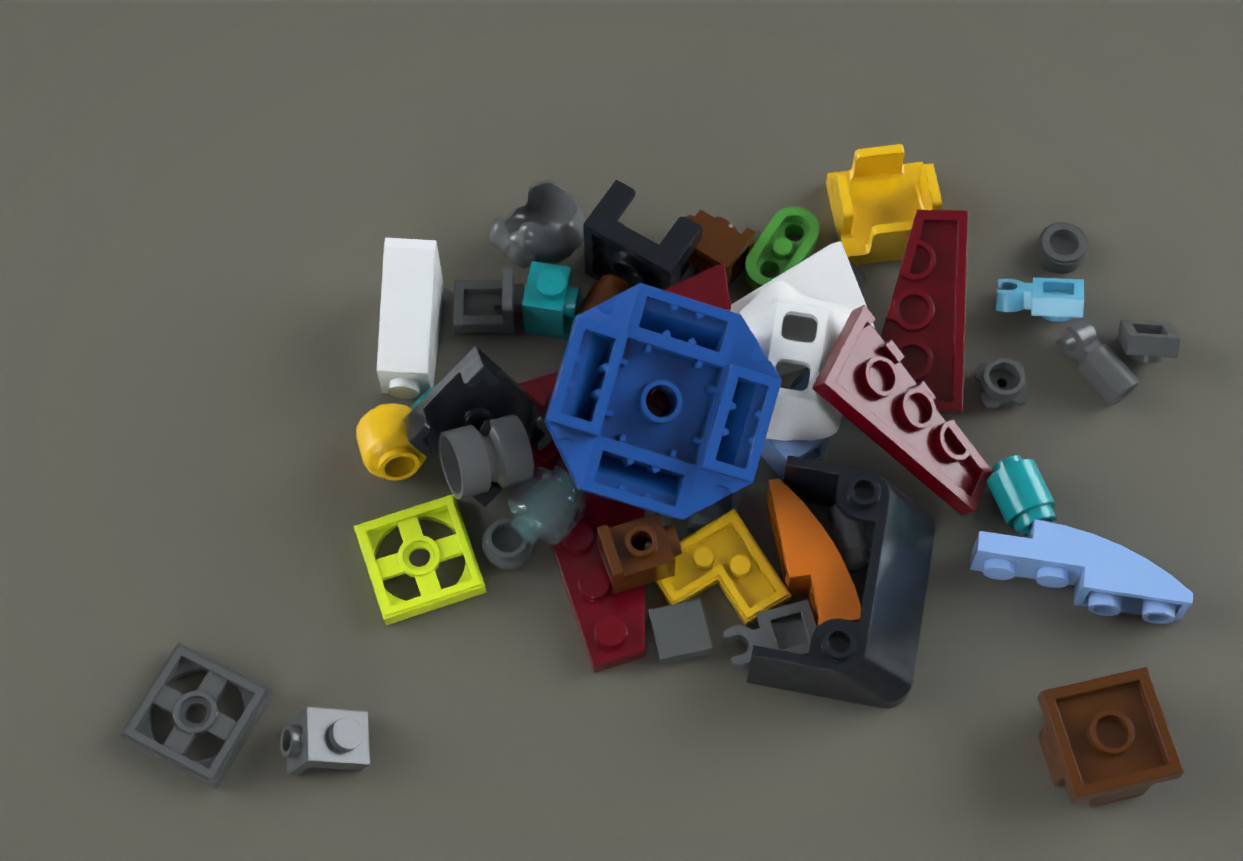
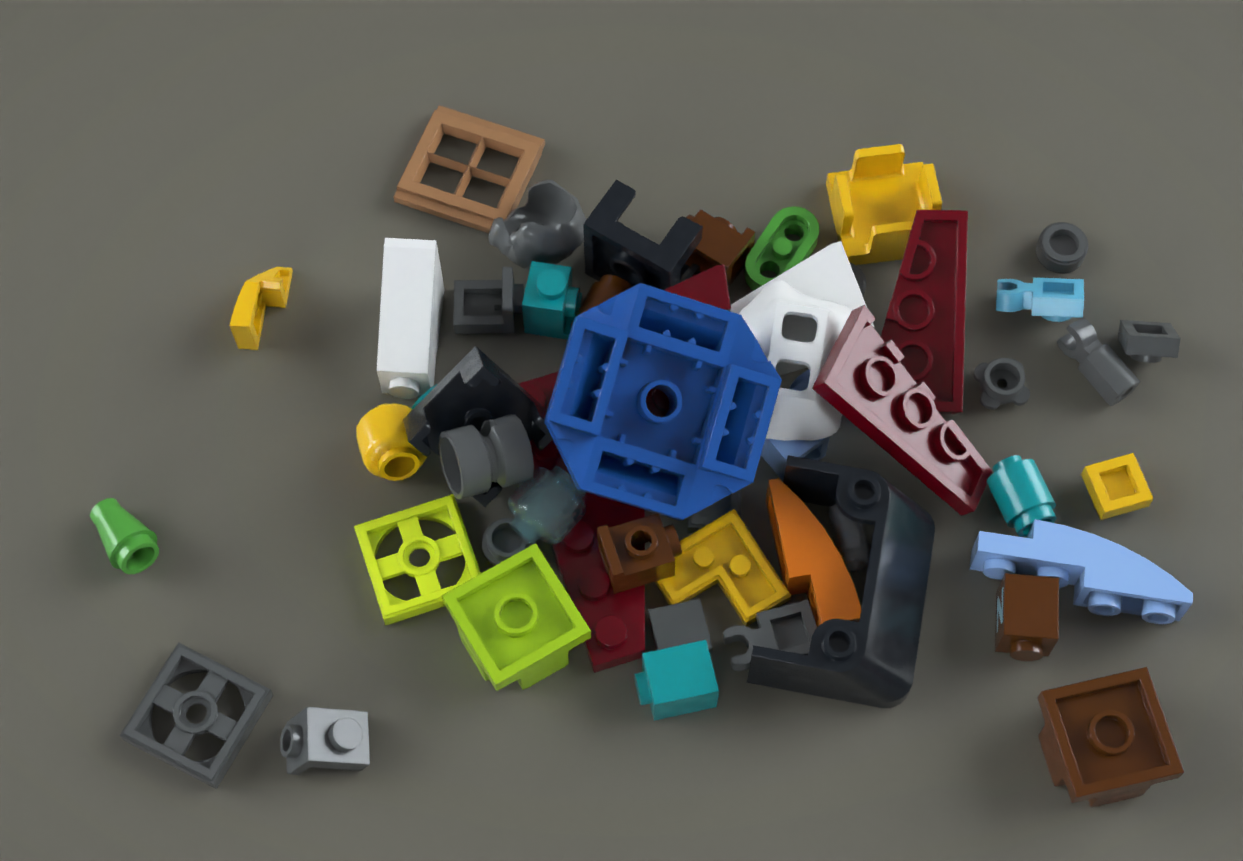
(125, 539): none -> bright green cone
(262, 290): none -> yellow slope
(485, 135): none -> medium nougat piece
(517, 620): none -> lime panel
(677, 680): none -> teal brick
(1027, 616): none -> reddish brown brick
(1117, 486): none -> yellow plate

